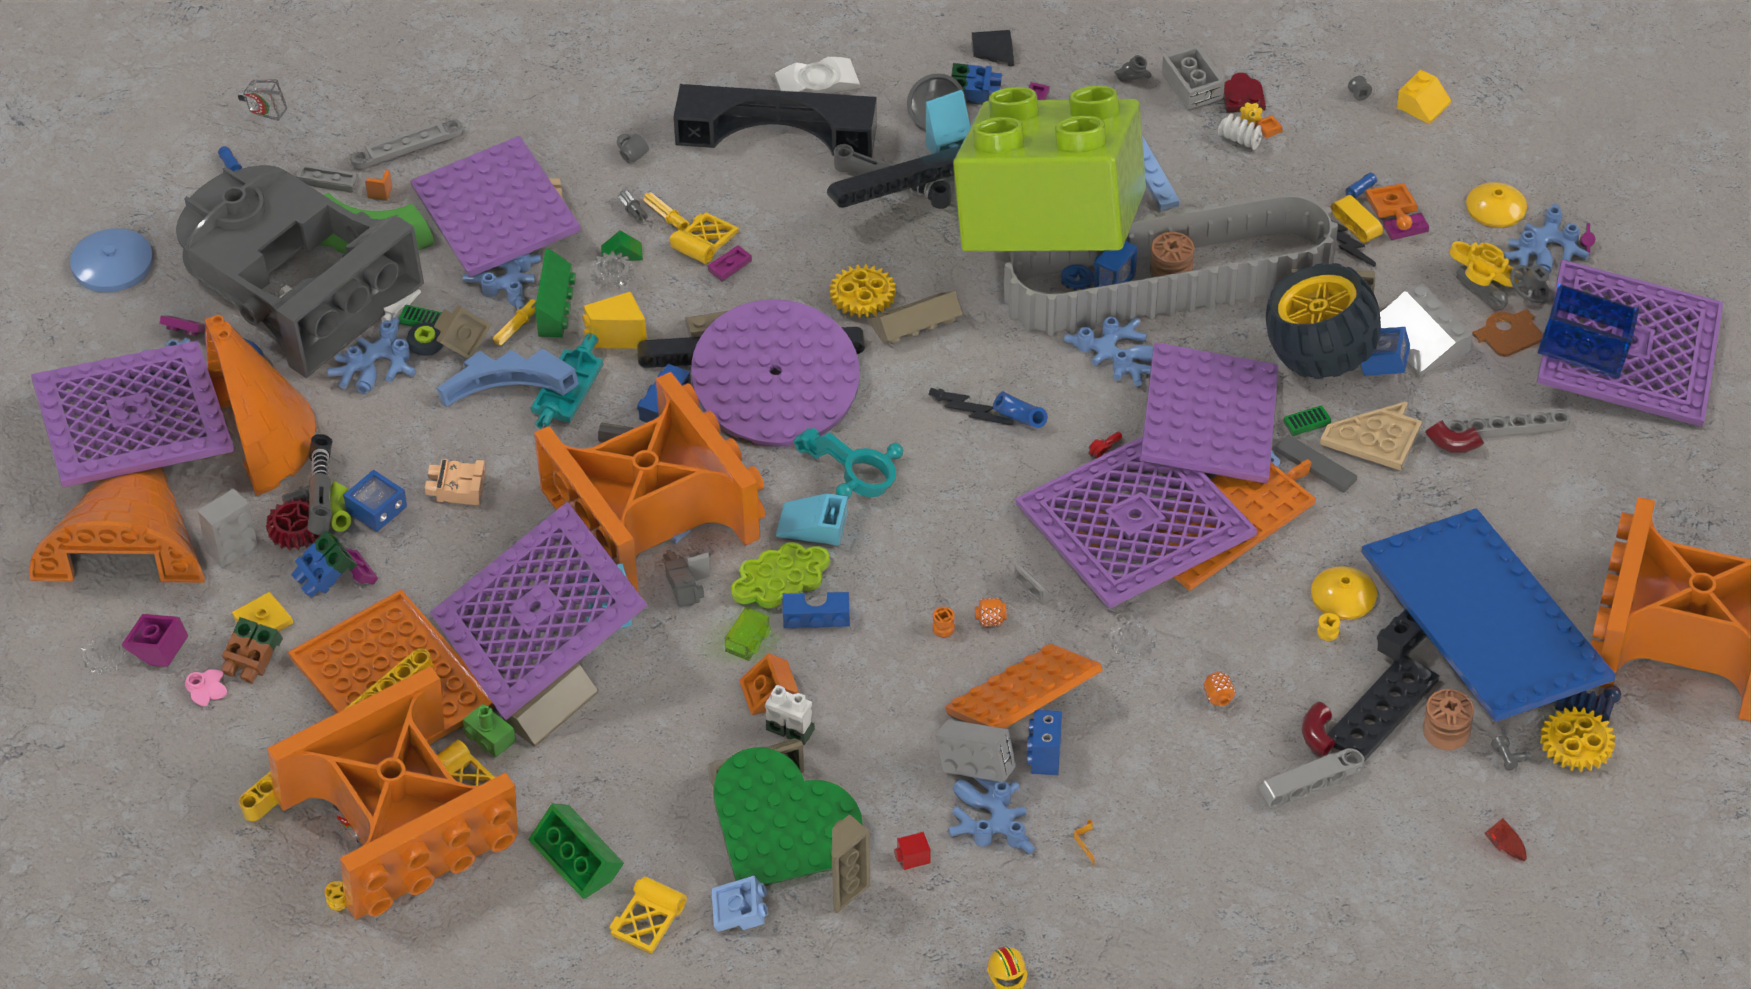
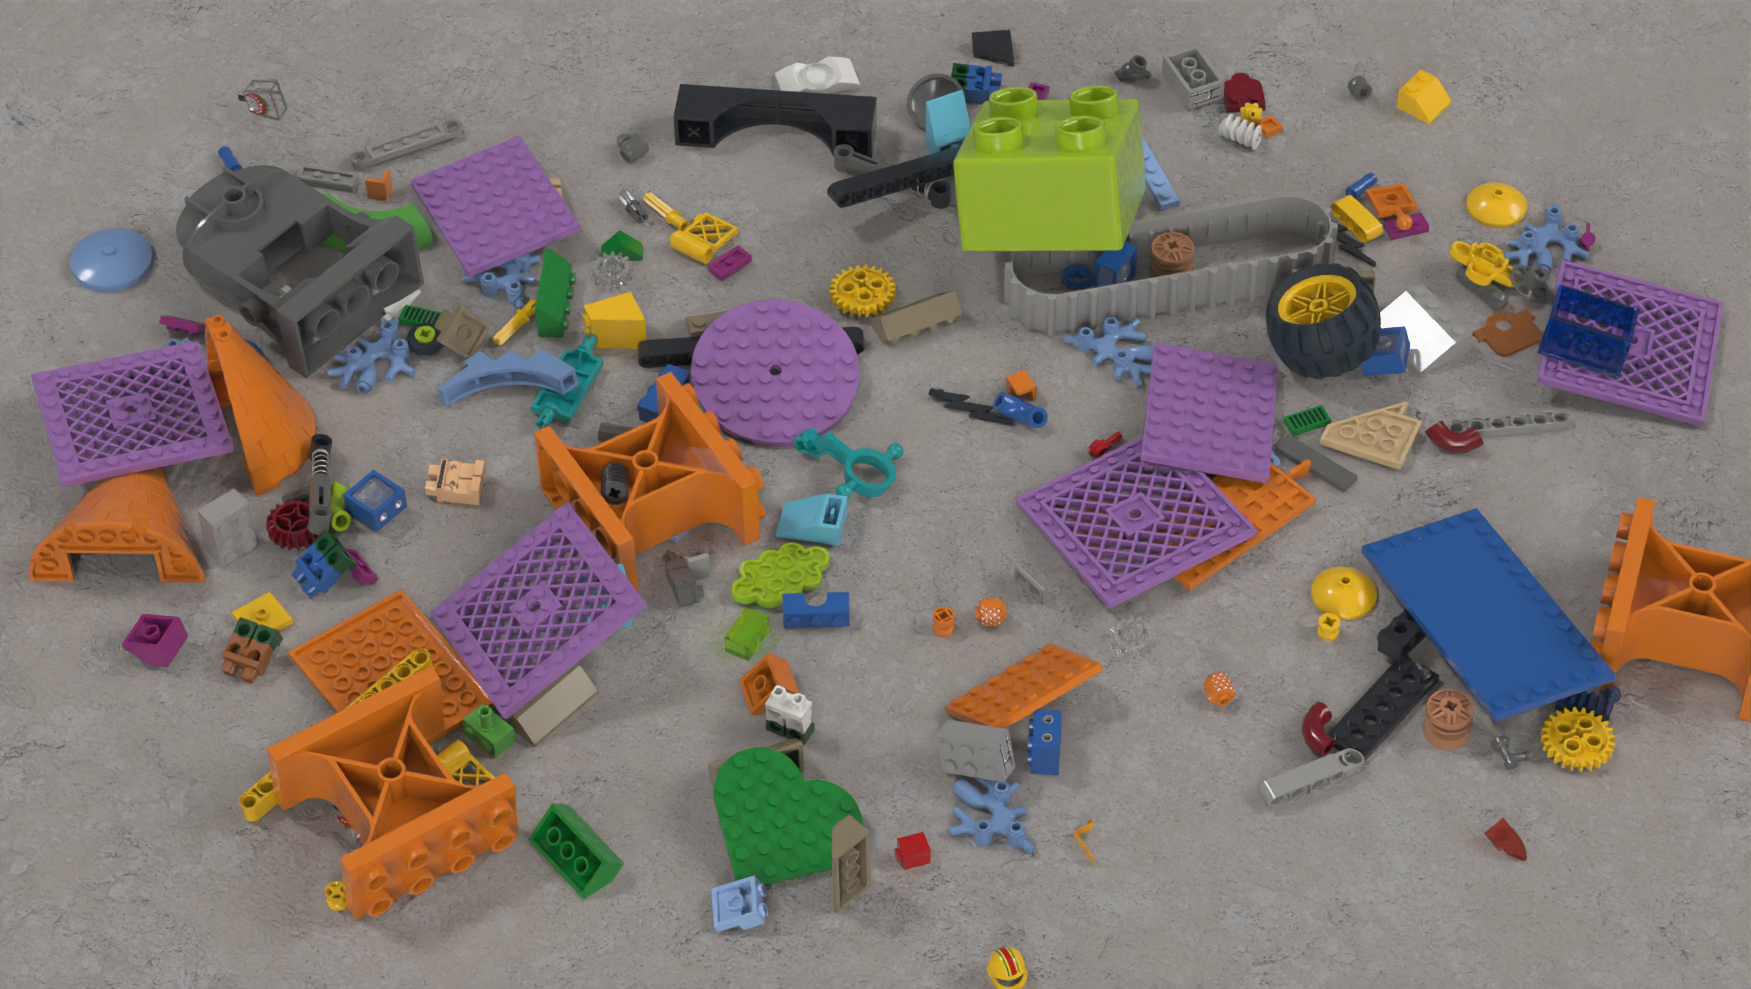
(205, 686): bright pink plate -> none
(614, 483): none -> black piece
(661, 901): yellow piece -> none
(1020, 384): none -> orange panel

